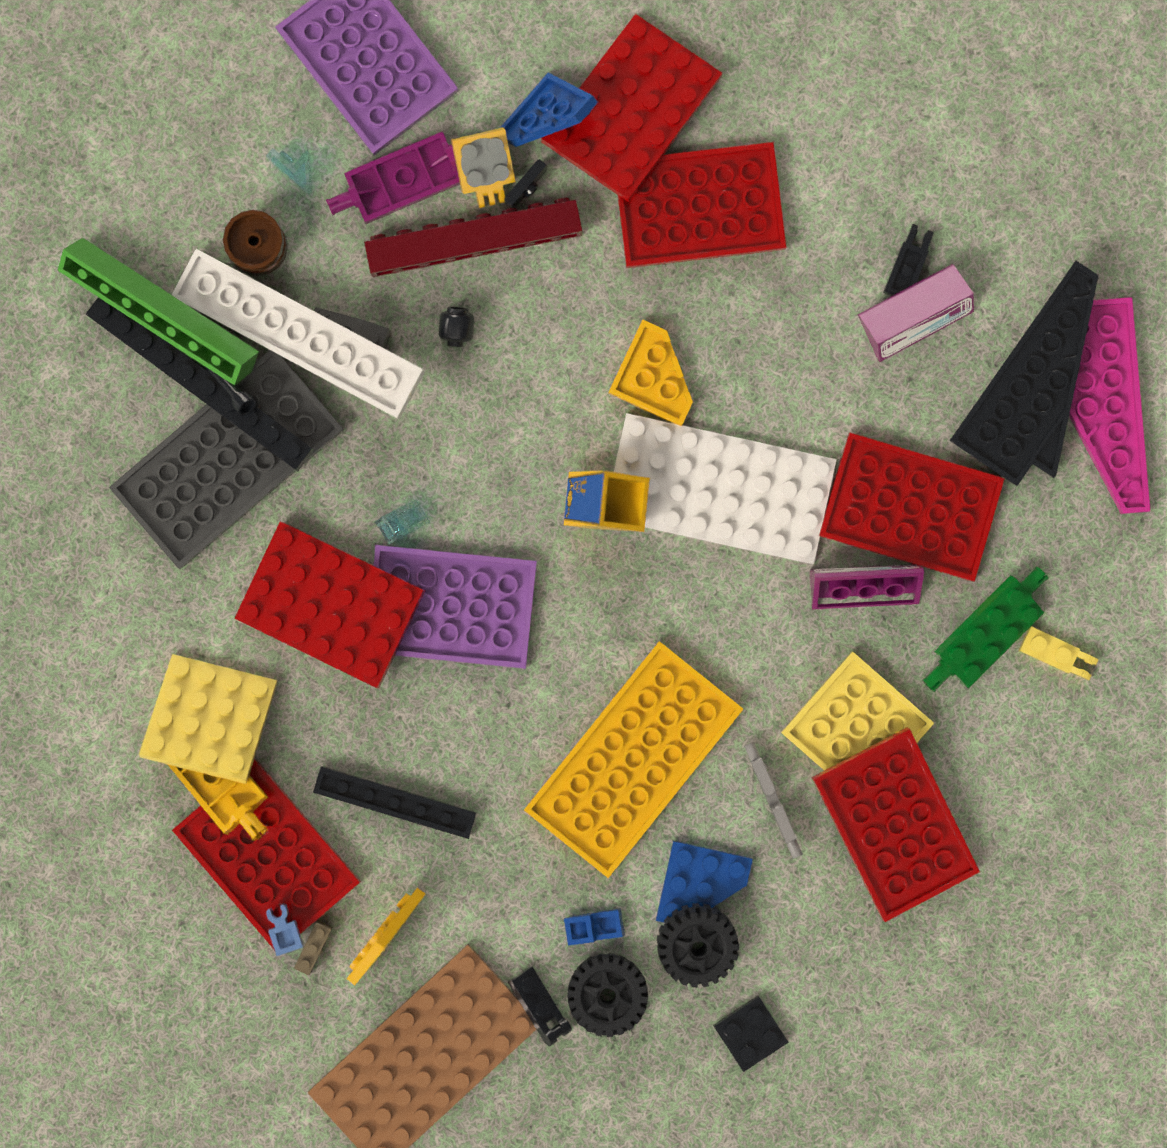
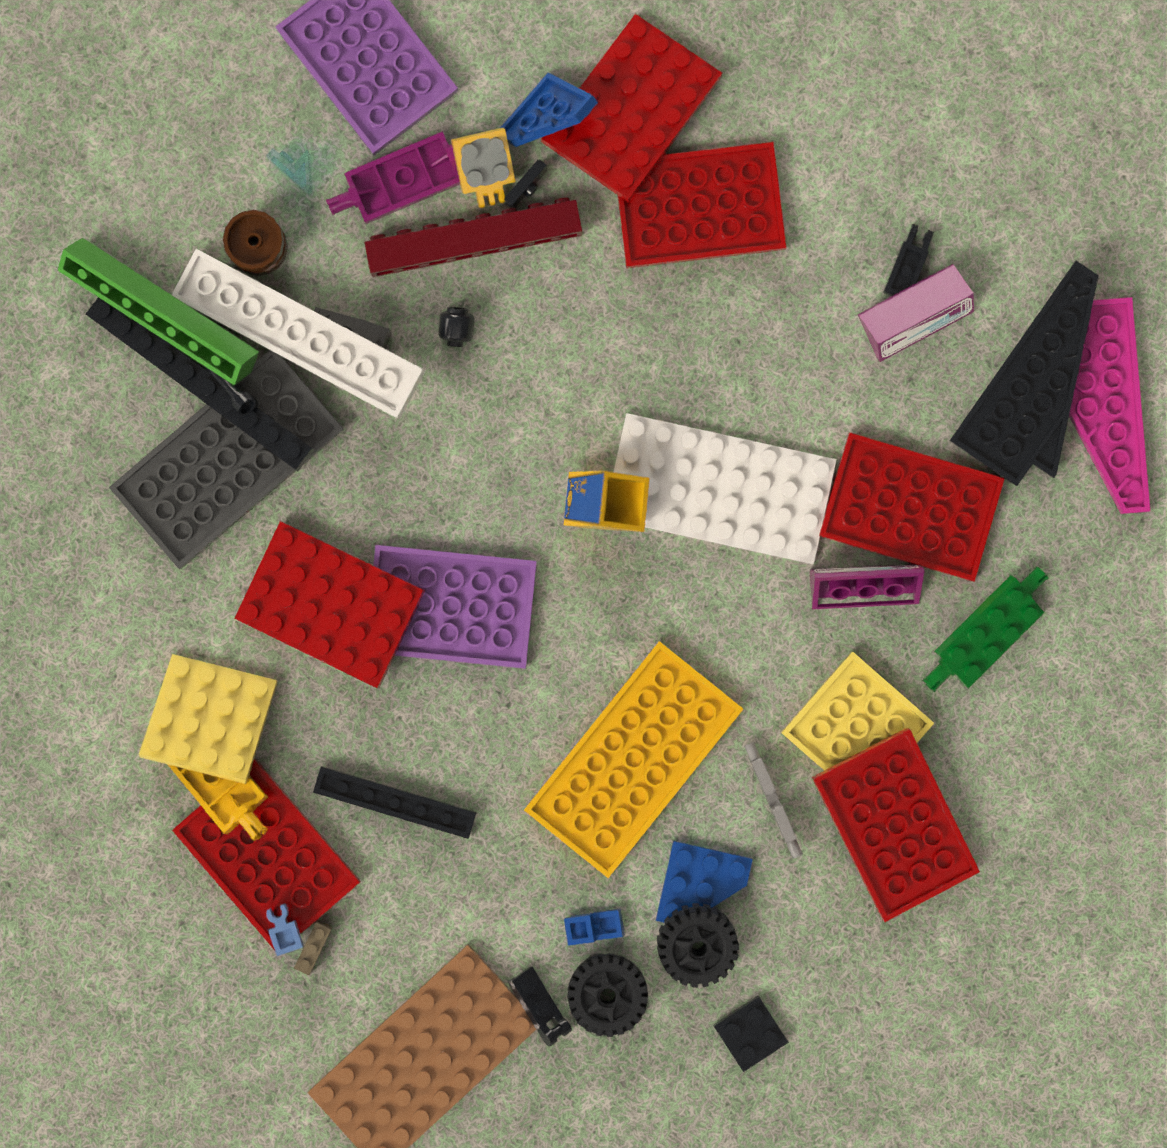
(384, 935): yellow plate -> none
(402, 522): clear light blue slope -> none
(652, 376): yellow plate -> none
(1055, 652): light yellow hinge -> none

